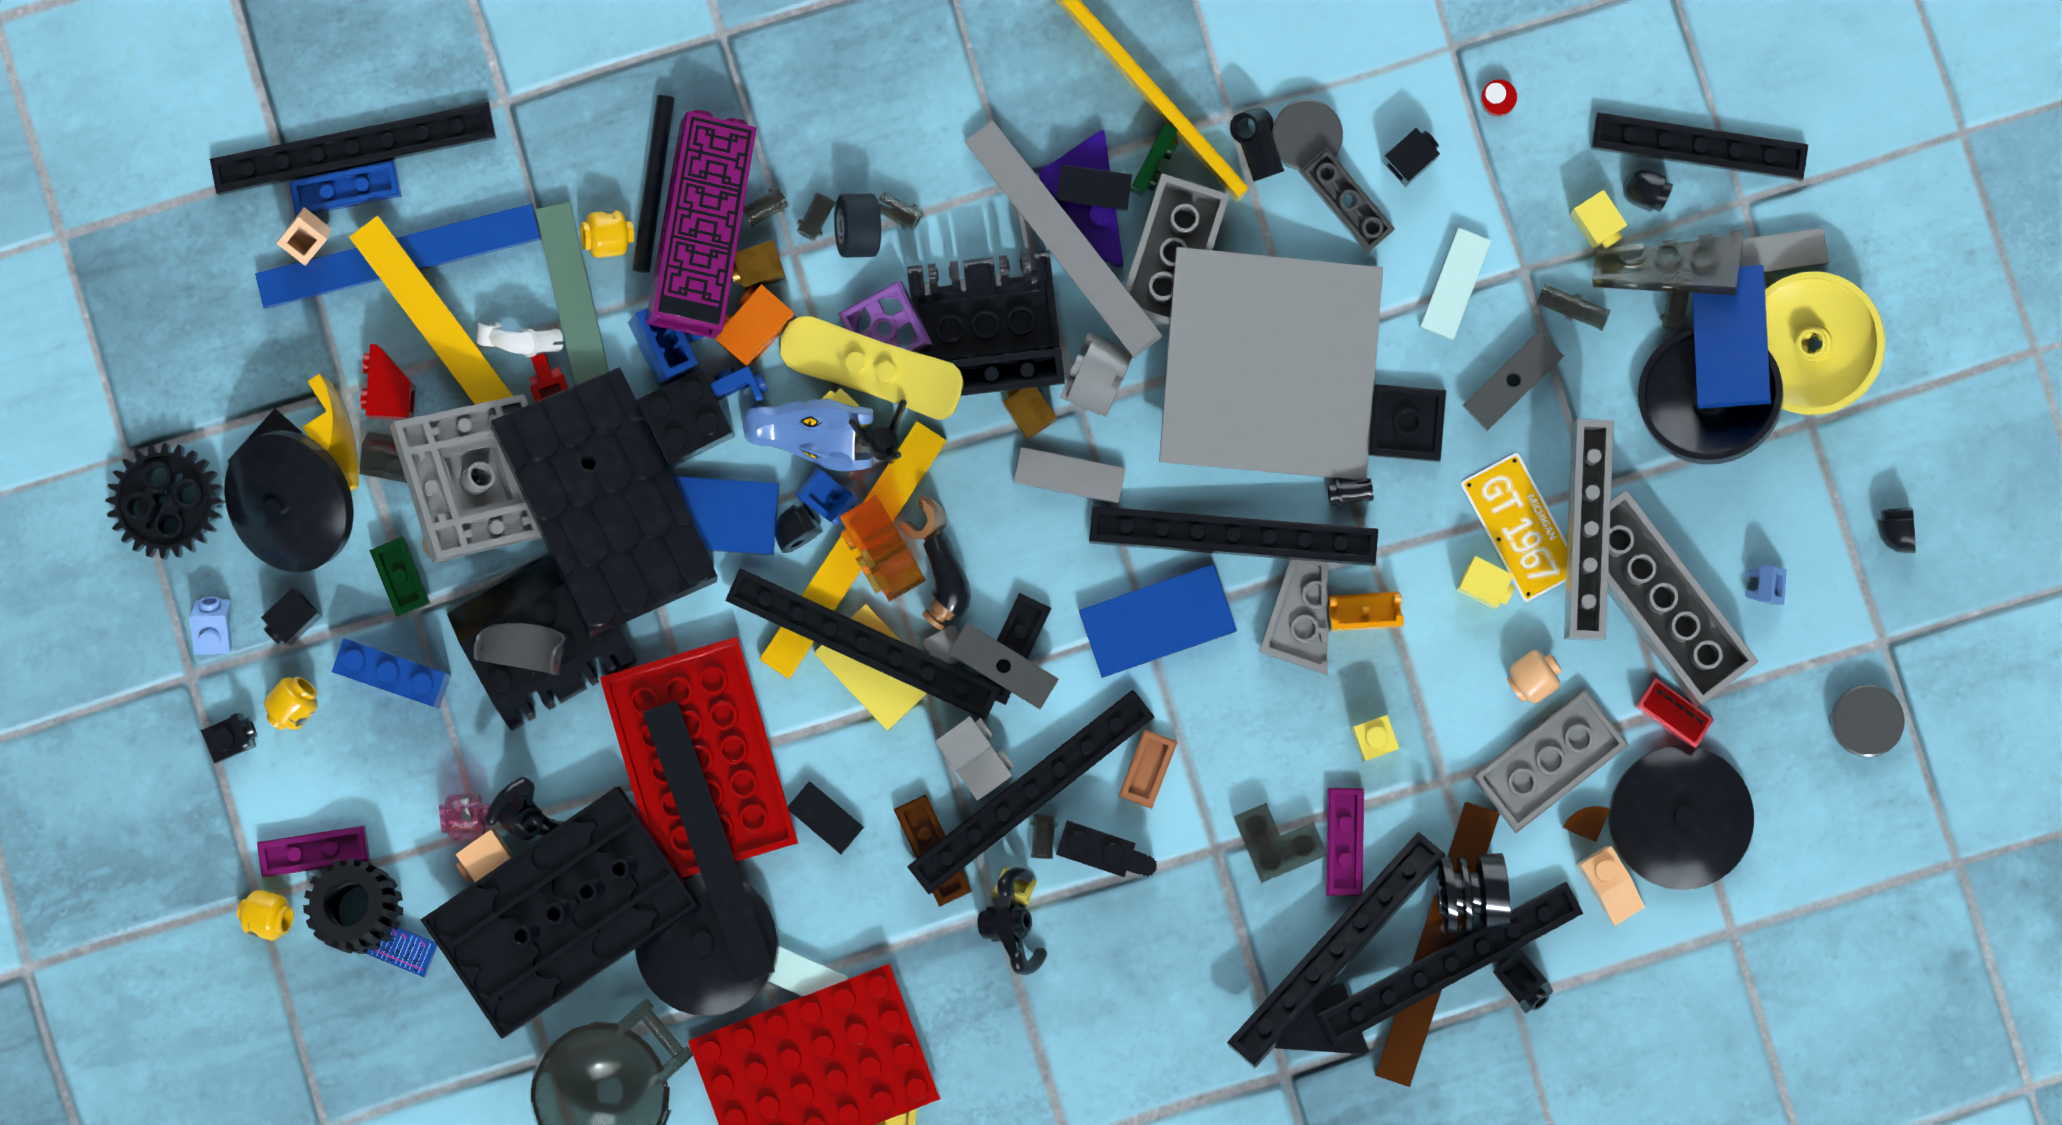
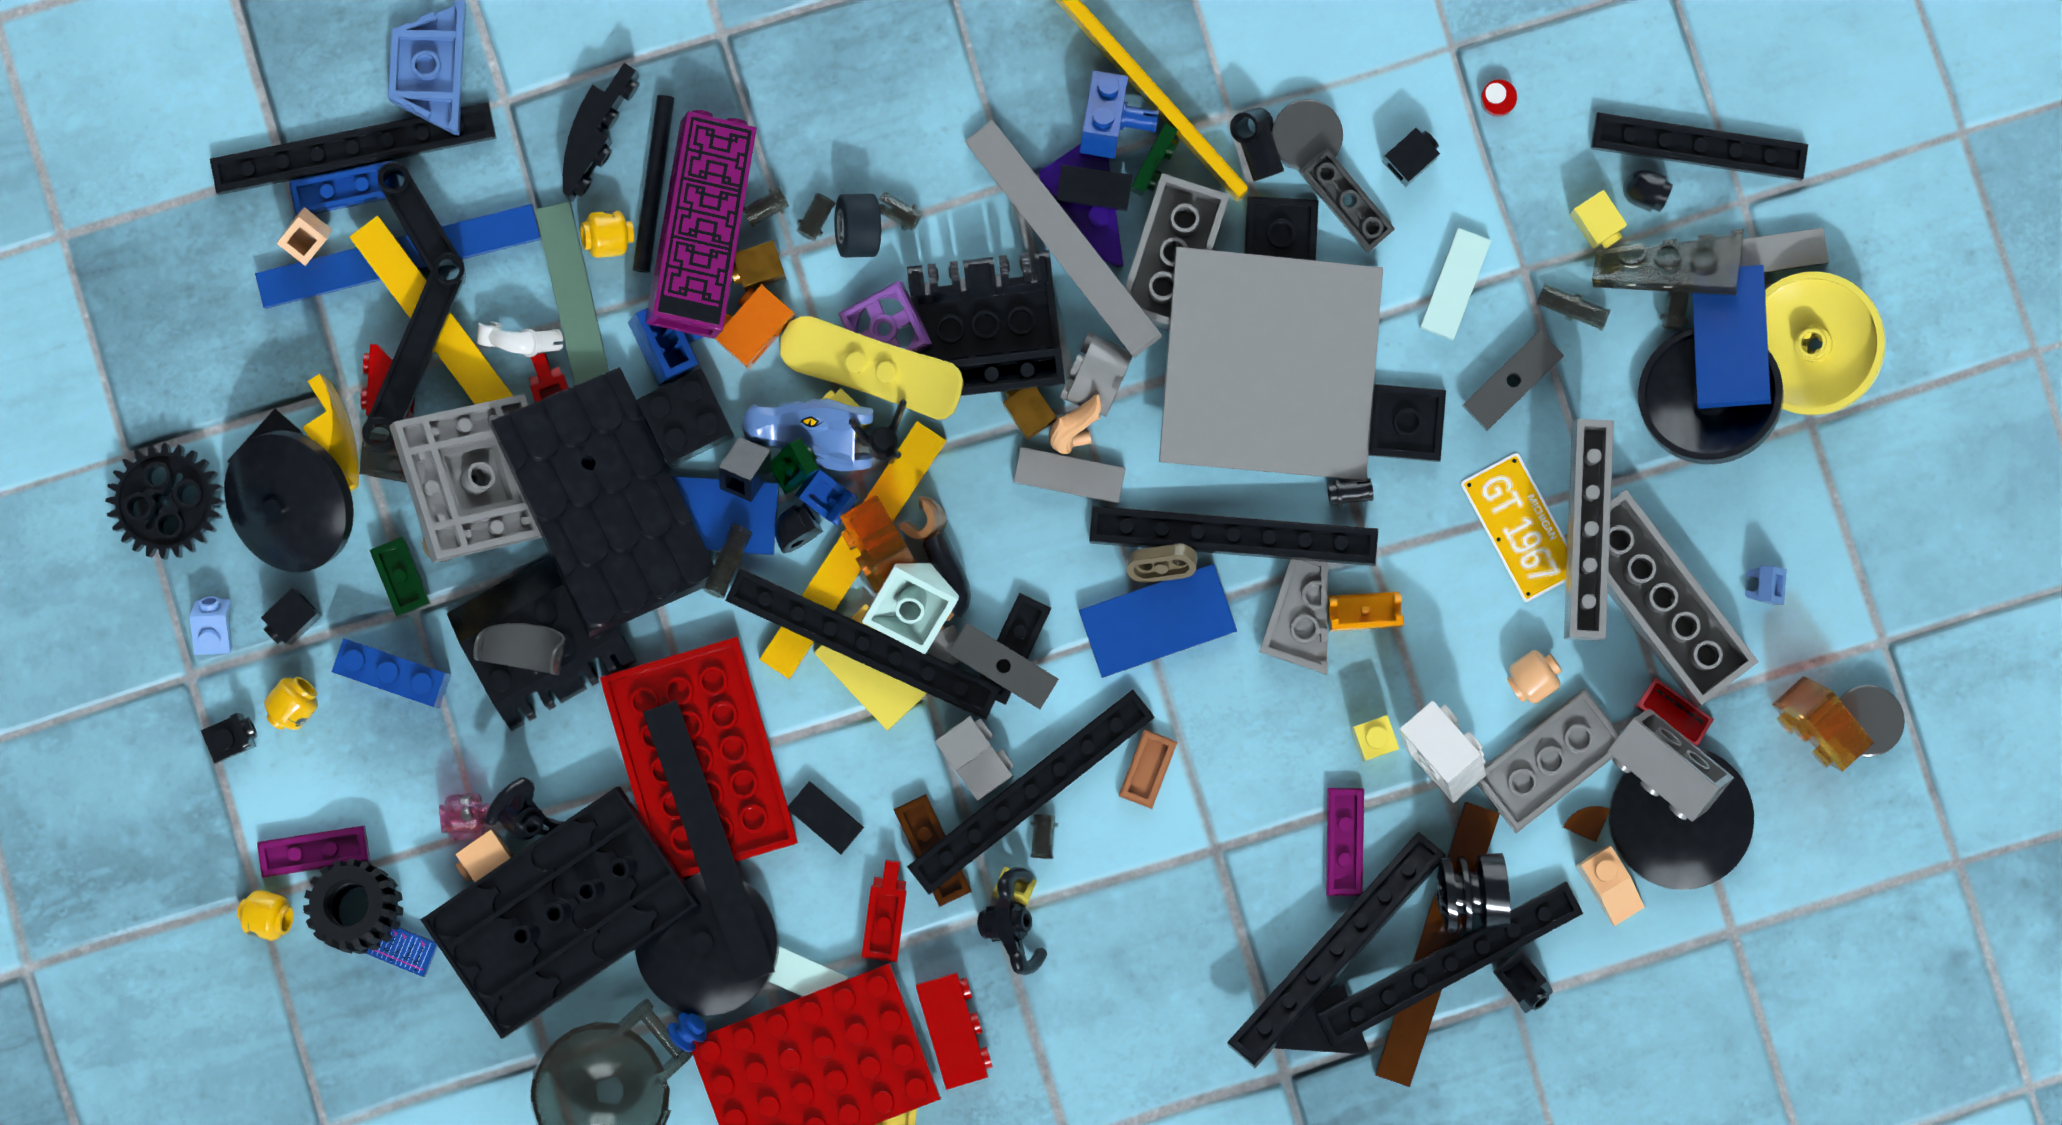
(429, 66): none -> medium blue wing
(431, 309): none -> black piece
(586, 142): none -> black slope
(689, 1029): none -> blue wheel
(727, 561): none -> clear smoke pin
(730, 382): blue bracket -> none
(745, 469): none -> black brick
(794, 465): none -> dark green plate
(885, 915): none -> red hinge
(912, 605): none -> light aqua slope
(953, 1030): none -> red brick
(1068, 429): none -> light nougat piece
(1103, 851): black hinge -> none
(1109, 114): none -> brick
(1162, 563): none -> dark tan plate
(1274, 853): clear smoke plate -> none
(1281, 227): none -> black tile
(1443, 751): none -> white brick
(1486, 583): light yellow brick -> none
(1669, 765): none -> light grey brick
(1824, 721): none -> clear orange brick
(1898, 529): black piece -> none

